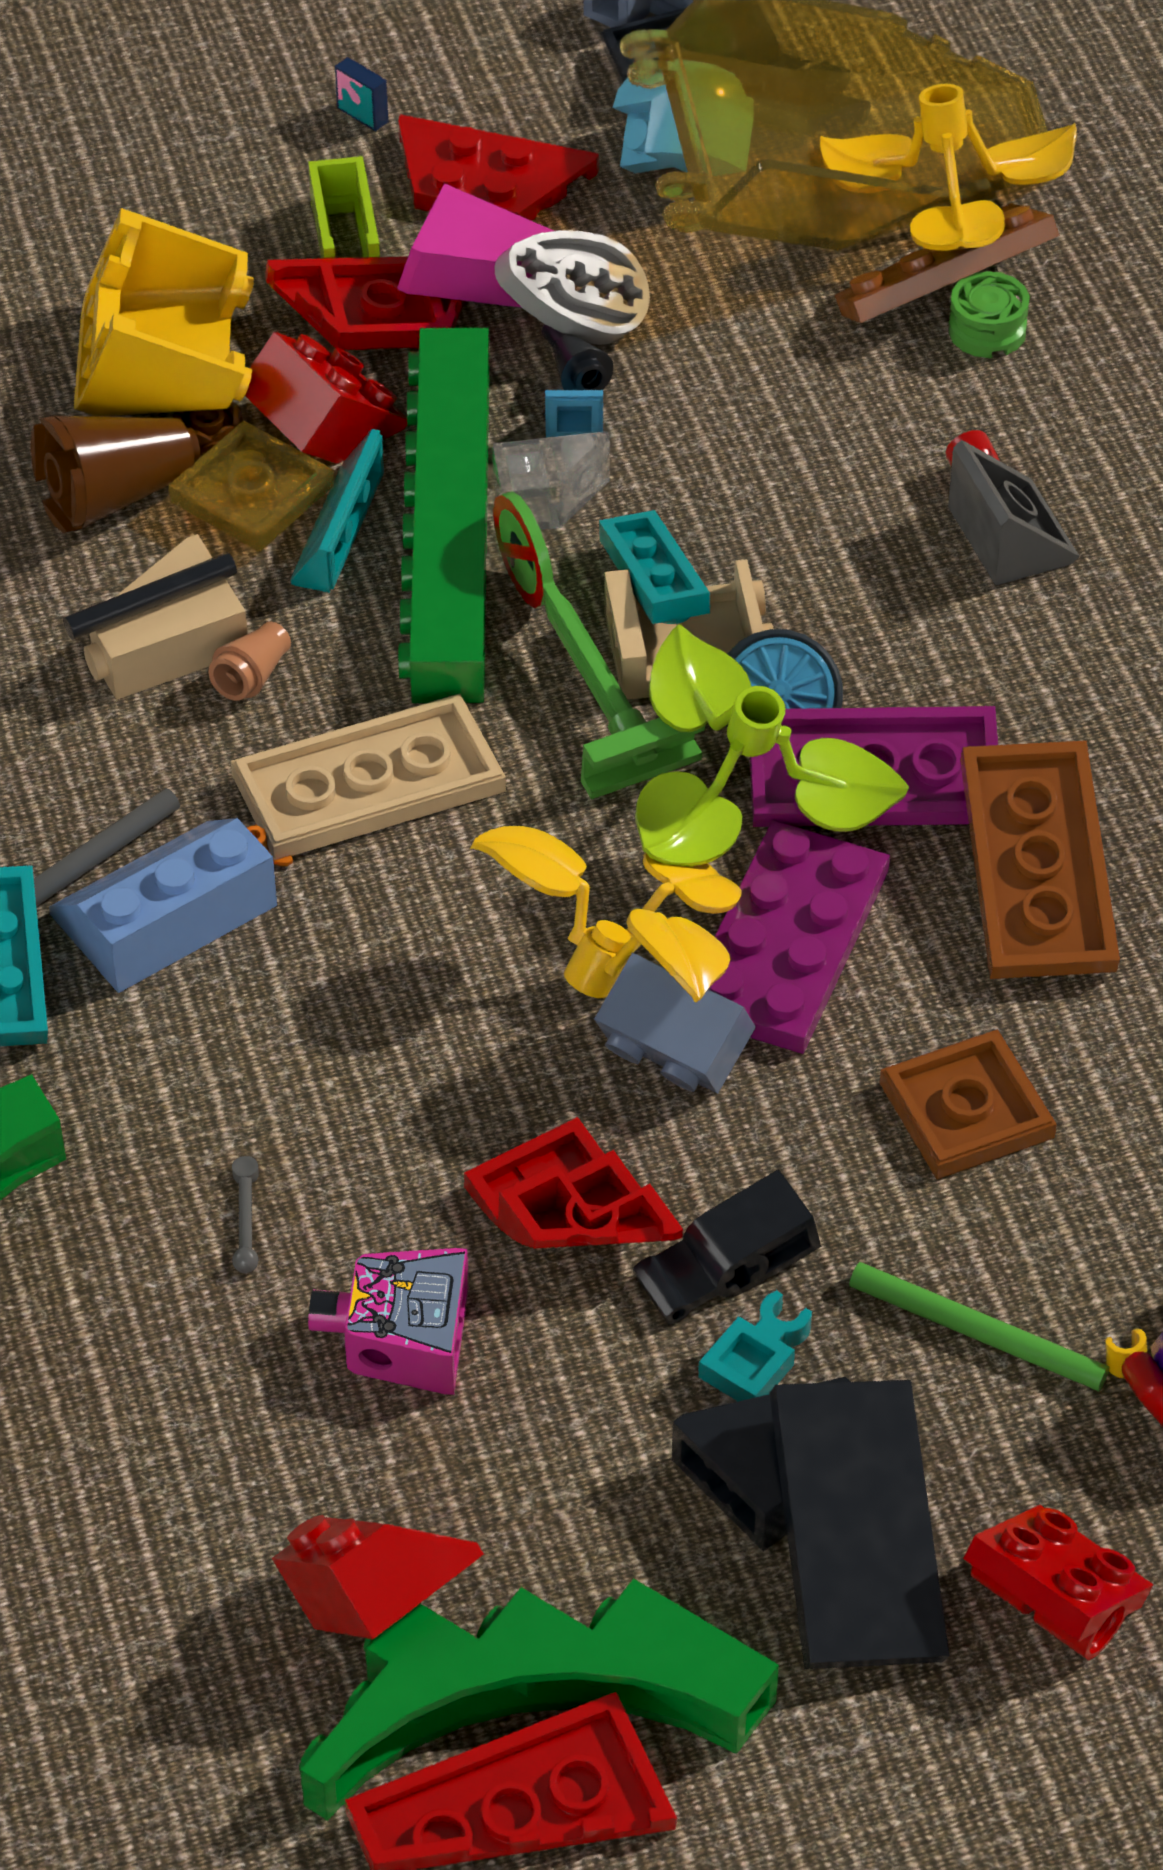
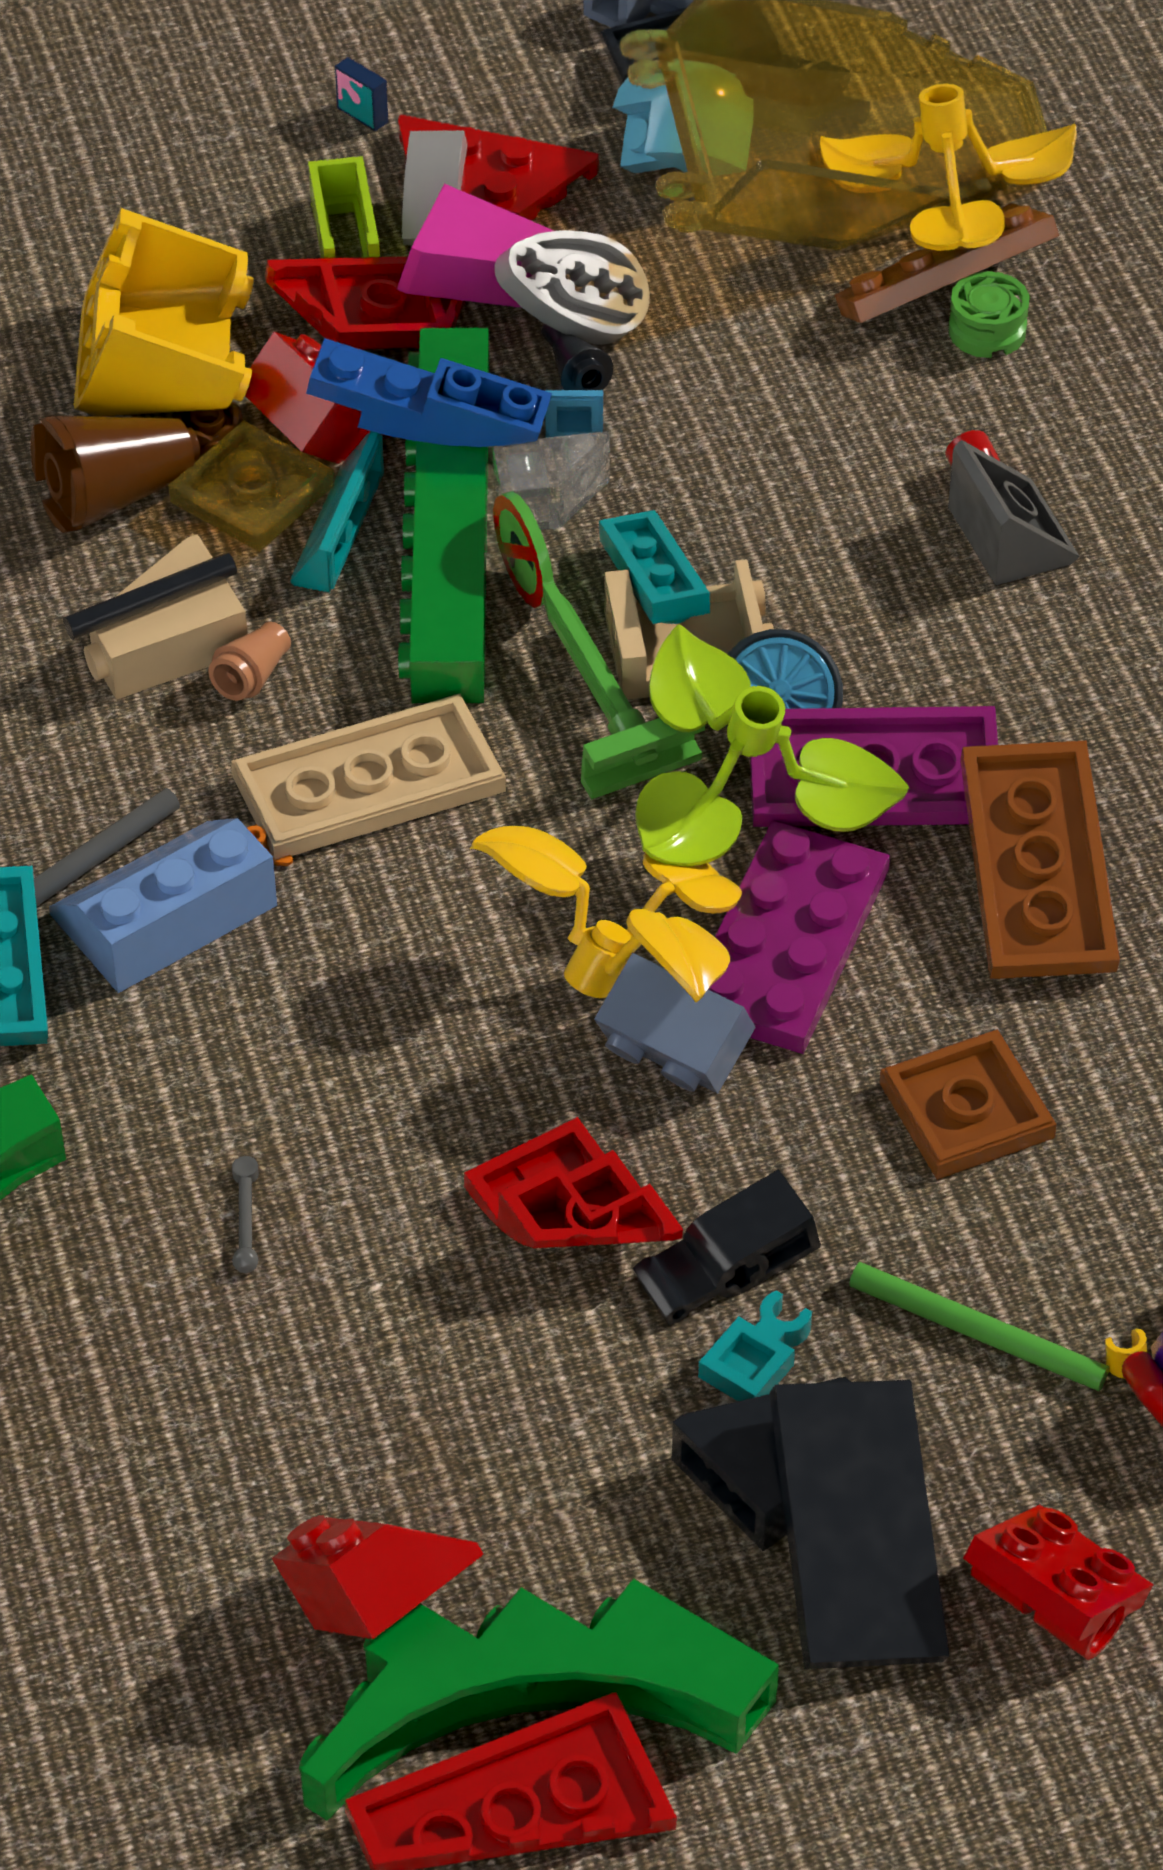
(401, 1316): torso -> none
(430, 162): none -> light grey slope
(441, 407): none -> blue slope

